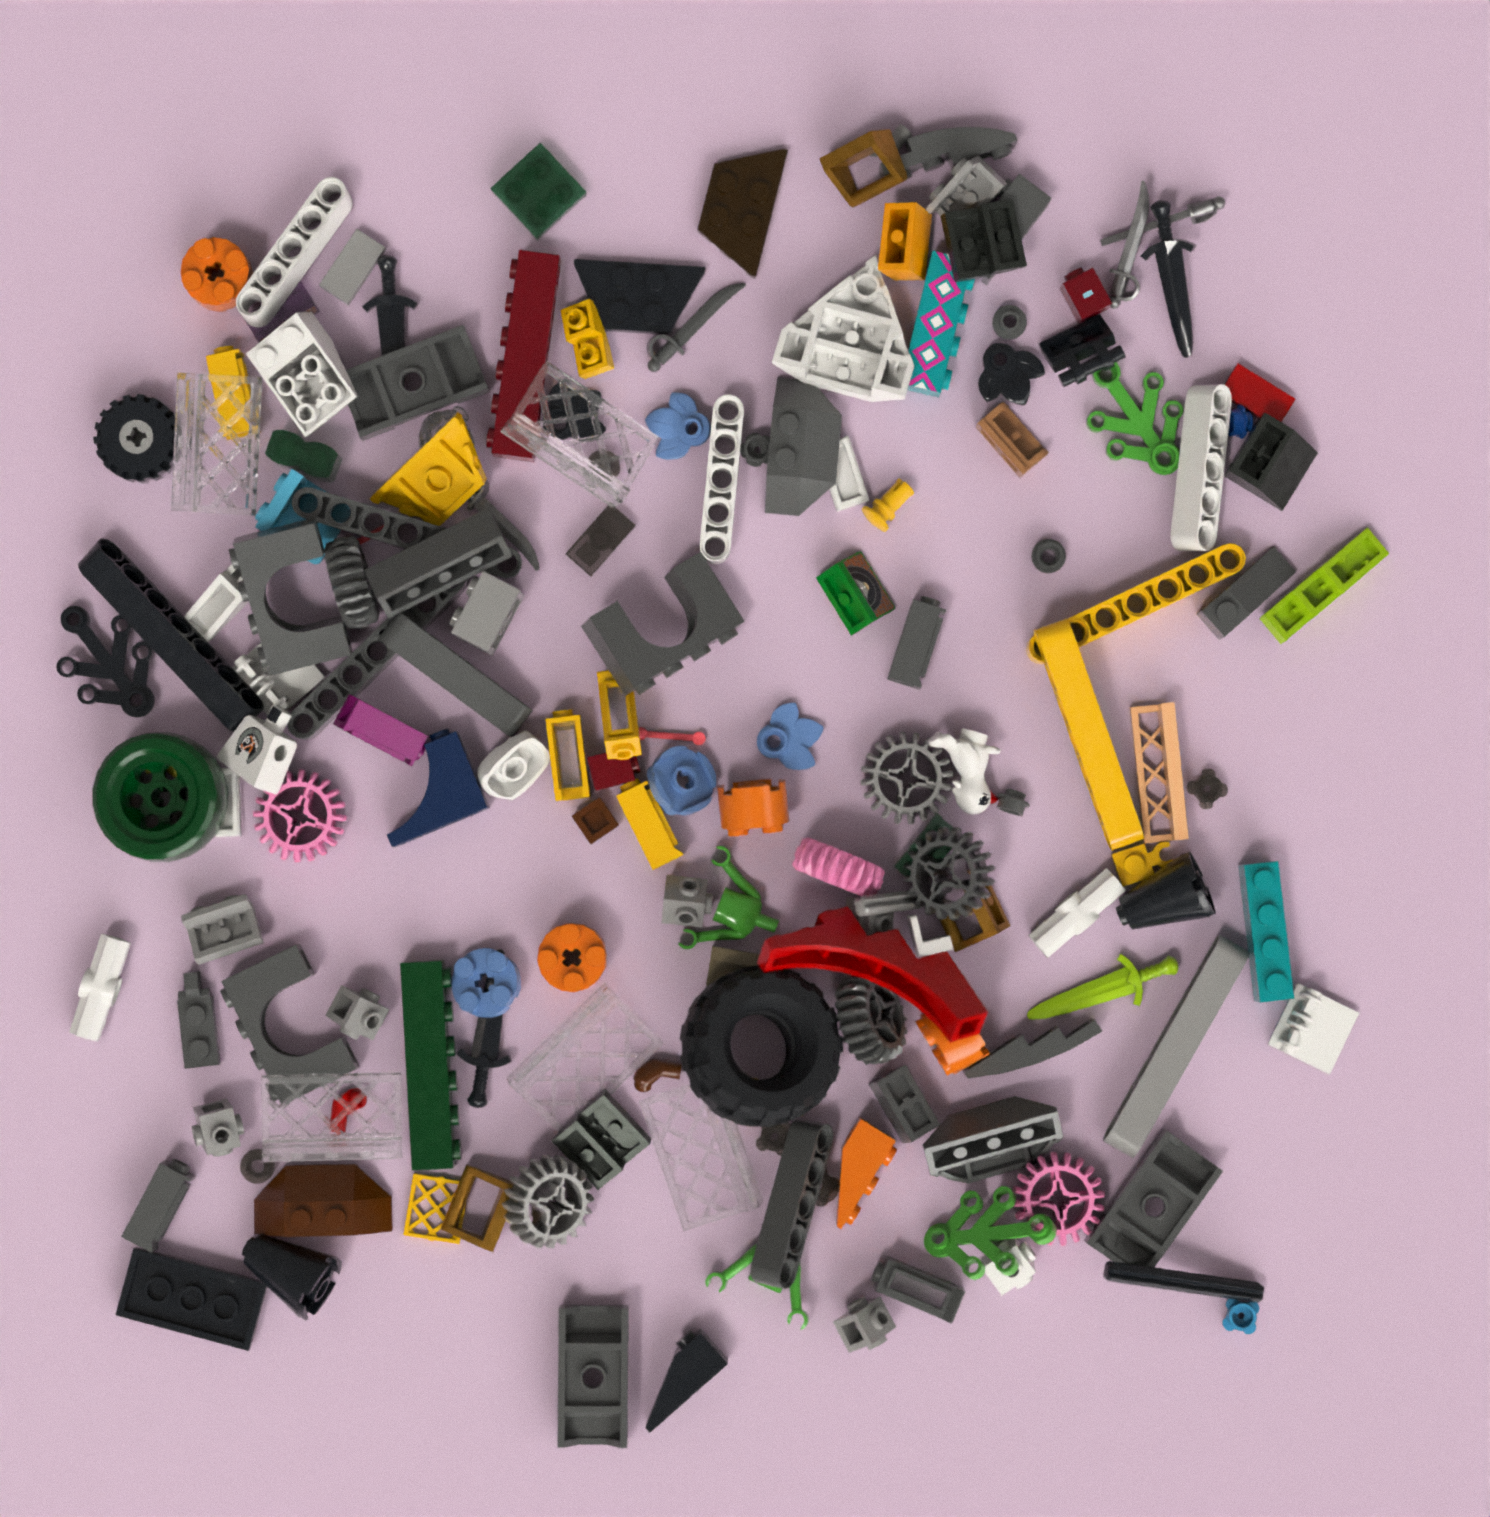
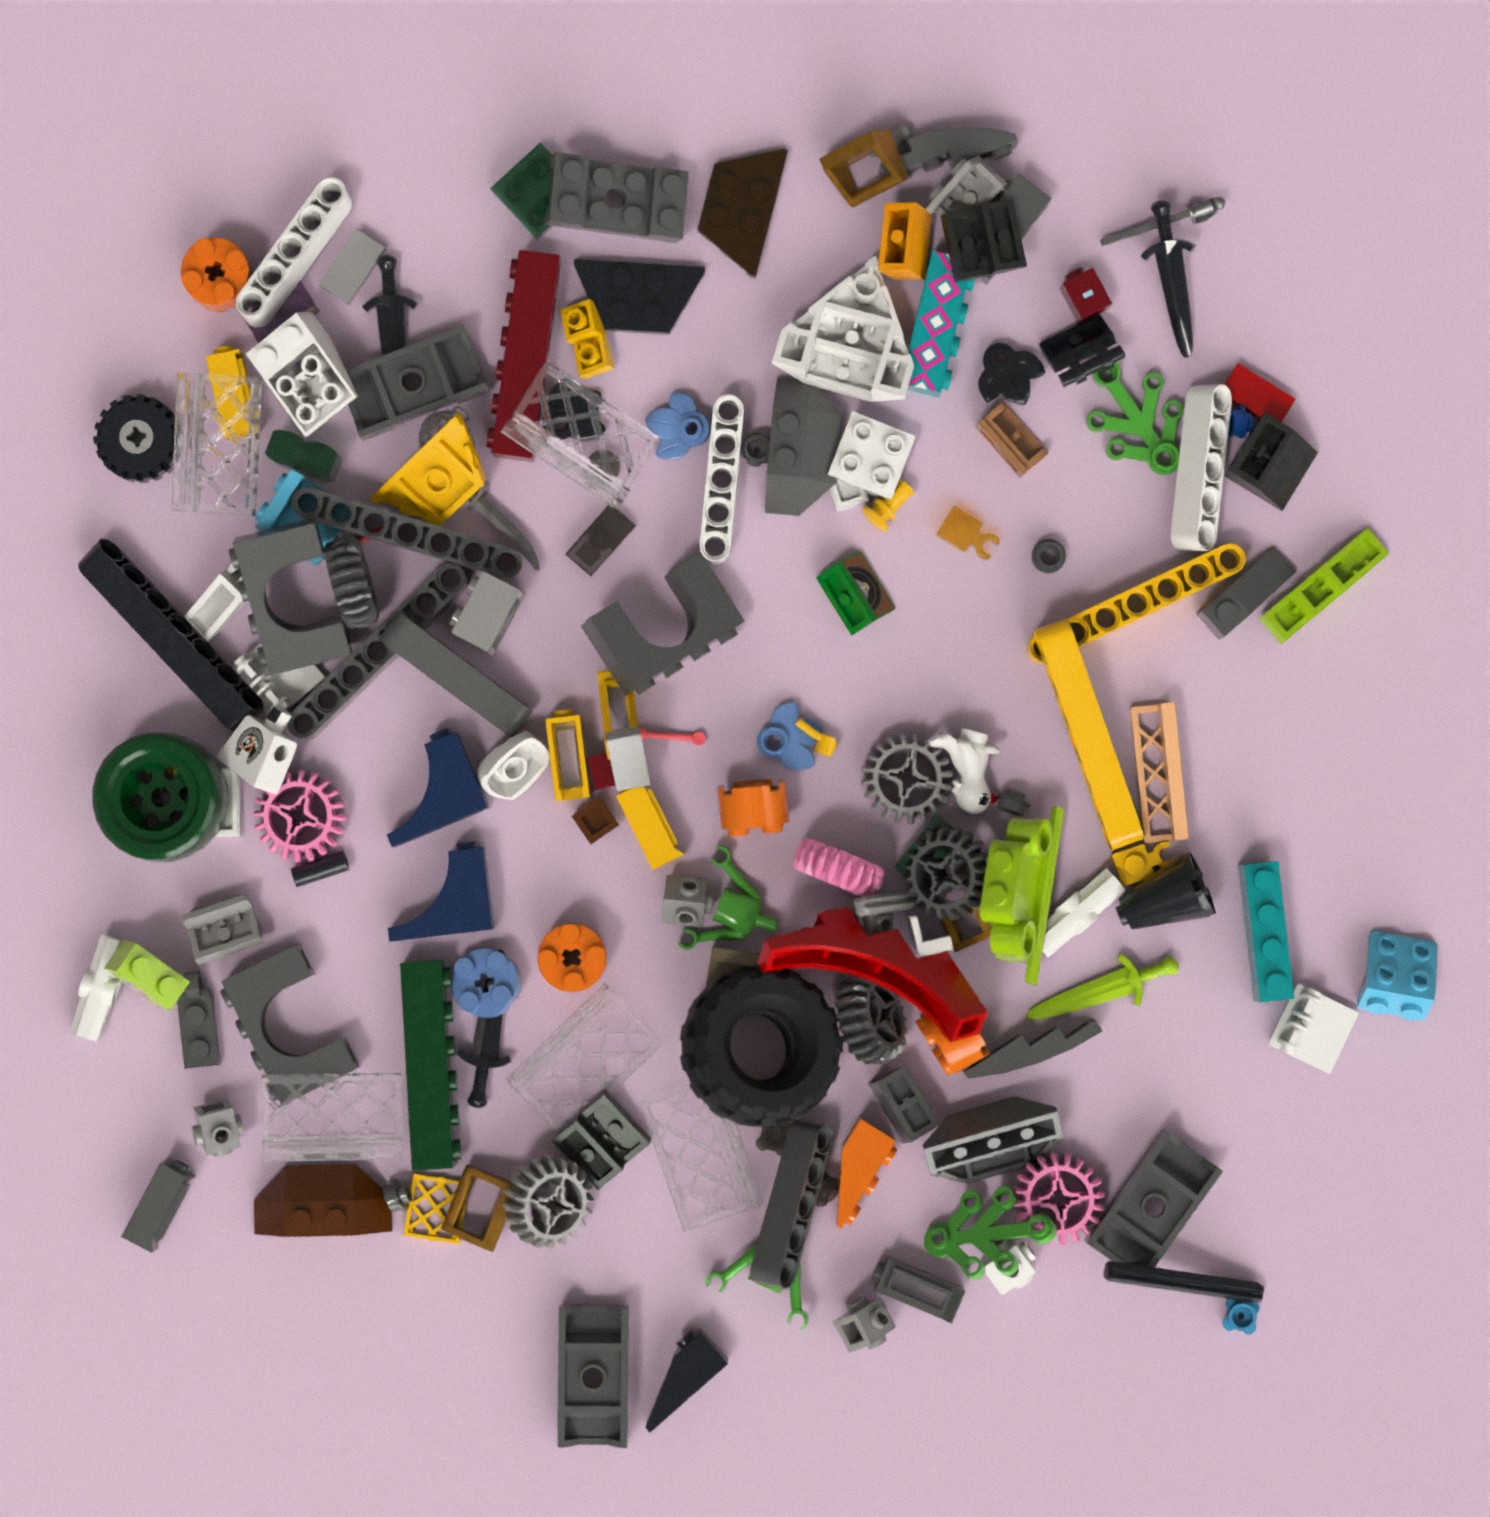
(110, 666): black plant -> none
(146, 975): none -> lime brick
(191, 1298): black plate -> none
(248, 1172): clear smoke plate -> none
(292, 1272): black cone -> none
(320, 869): none -> black axle
(349, 1095): red arm -> none
(362, 1017): light grey brick -> none
(381, 730): magenta window -> none
(397, 1196): none -> dark grey plate
(437, 563): dark grey brick -> none
(462, 903): none -> dark blue arch
(628, 758): none -> tile
(651, 198): none -> dark grey piece
(653, 1070): reddish brown arm -> none
(664, 785): medium blue plate -> none
(689, 328): dark grey sword -> none
(825, 744): none -> yellow hand
(871, 455): none -> white hinge
(916, 642): dark grey window -> none
(962, 531): none -> clear yellow plate
(1005, 332): dark grey plate -> none
(1020, 889): none -> lime brick
(1130, 250): flat silver sword -> none
(1176, 1046): light grey beam -> none
(1217, 788): clear smoke plate -> none
(1399, 976): none -> medium azure bracket

